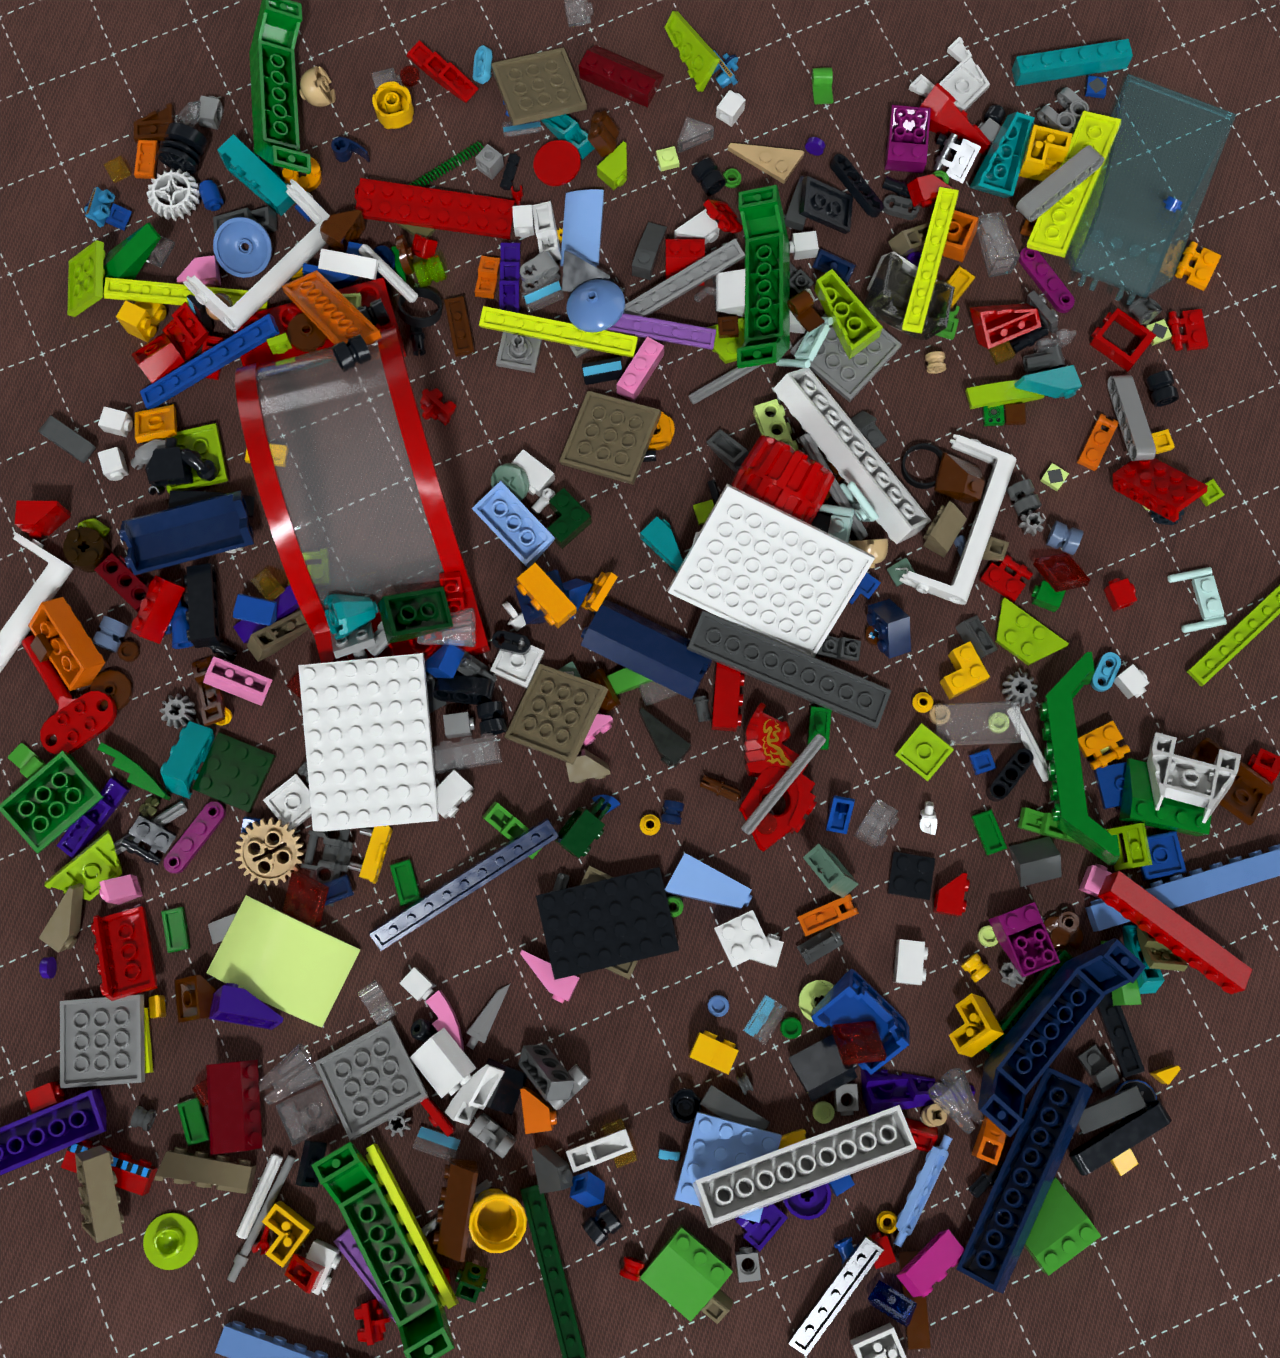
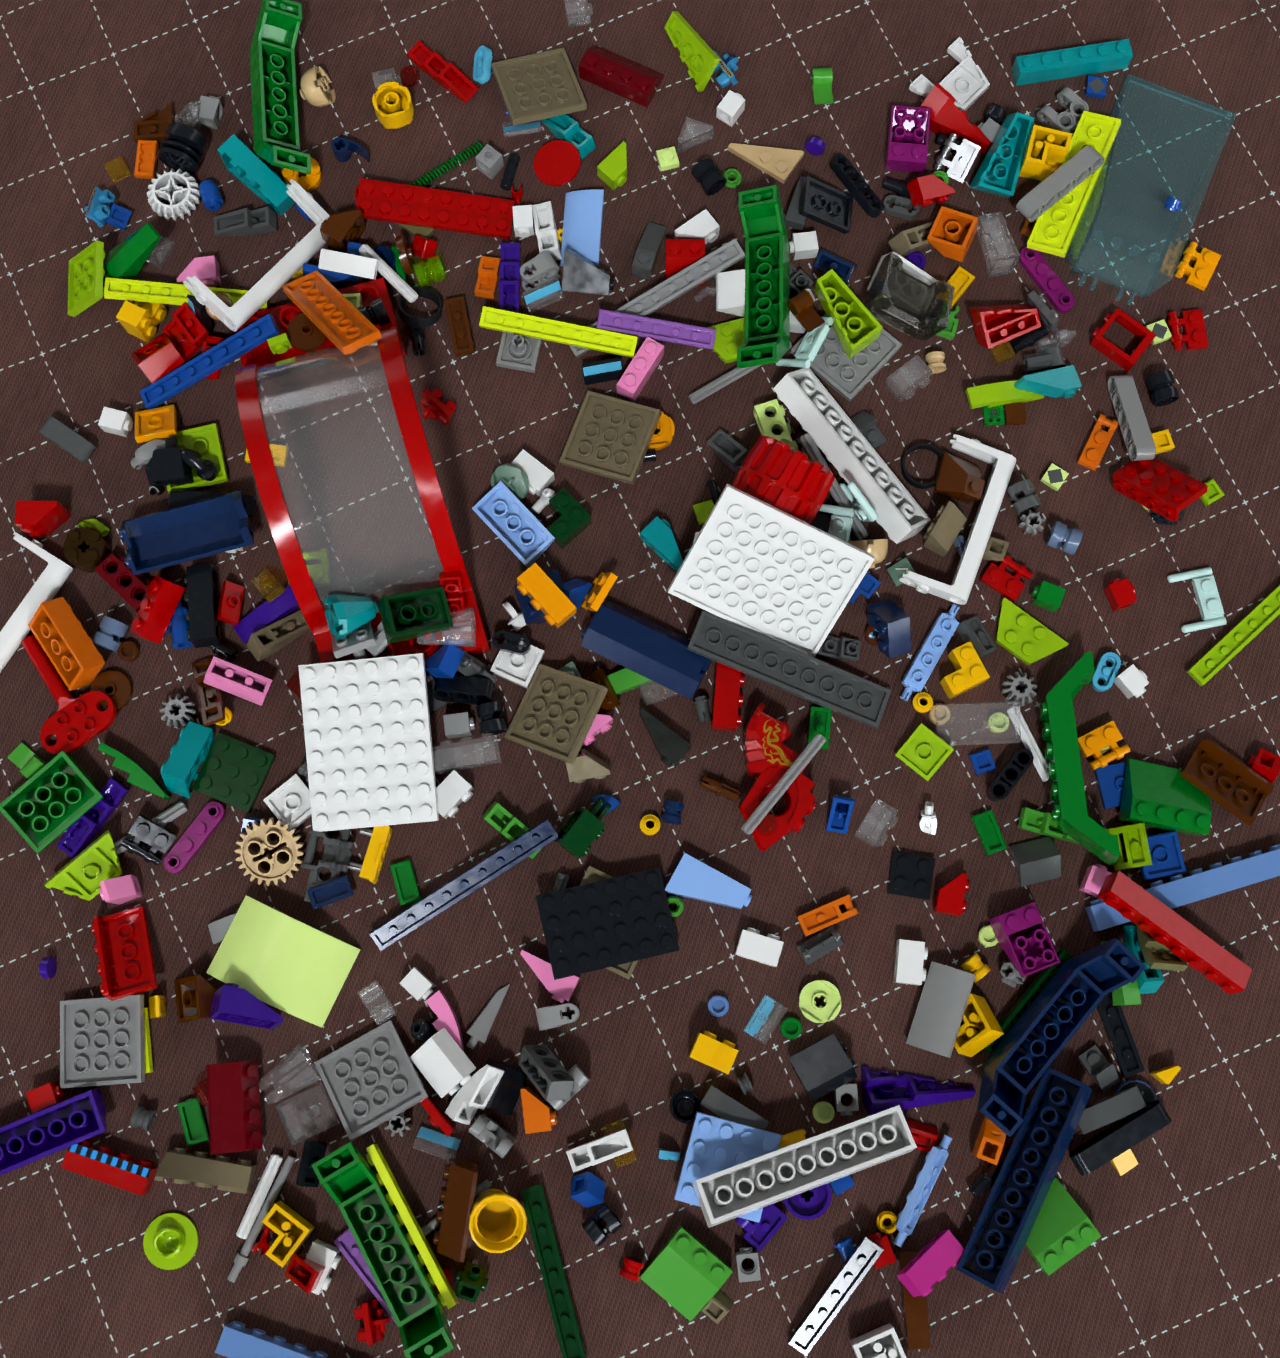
(41, 647): reddish brown tile -> none
(65, 922): dark tan slope -> none
(98, 1194): dark tan wedge -> none
(113, 464): white brick -> none
(149, 807): olive plant -> none
(175, 930): green tile -> none
(230, 251): medium blue dish -> none
(230, 603): none -> red plate
(255, 609): blue slope -> none
(305, 899): clear red plate -> none
(349, 353): black wheel -> none
(551, 1170): dark grey slope -> none
(552, 1016): none -> light grey piece
(599, 312): medium blue dish -> none
(603, 133): reddish brown brick -> none
(724, 214): red plate -> none
(728, 327): reddish brown tile -> none
(742, 938): white plate -> none
(833, 873): sand green window -> none
(857, 1001): blue windscreen -> none
(858, 1042): clear red plate -> none
(892, 1303): clear blue slope -> none
(909, 378): none -> clear brick
(929, 1117): tan wheel -> none
(930, 260): neon yellow plate -> none
(930, 652): none -> light blue plate
(940, 1009): none -> light grey slope
(957, 1099): clear piece -> none
(1061, 572): clear red plate -> none
(1064, 934): reddish brown plate -> none
(1145, 310): dark grey piece -> none
(1187, 778): white wedge -> none

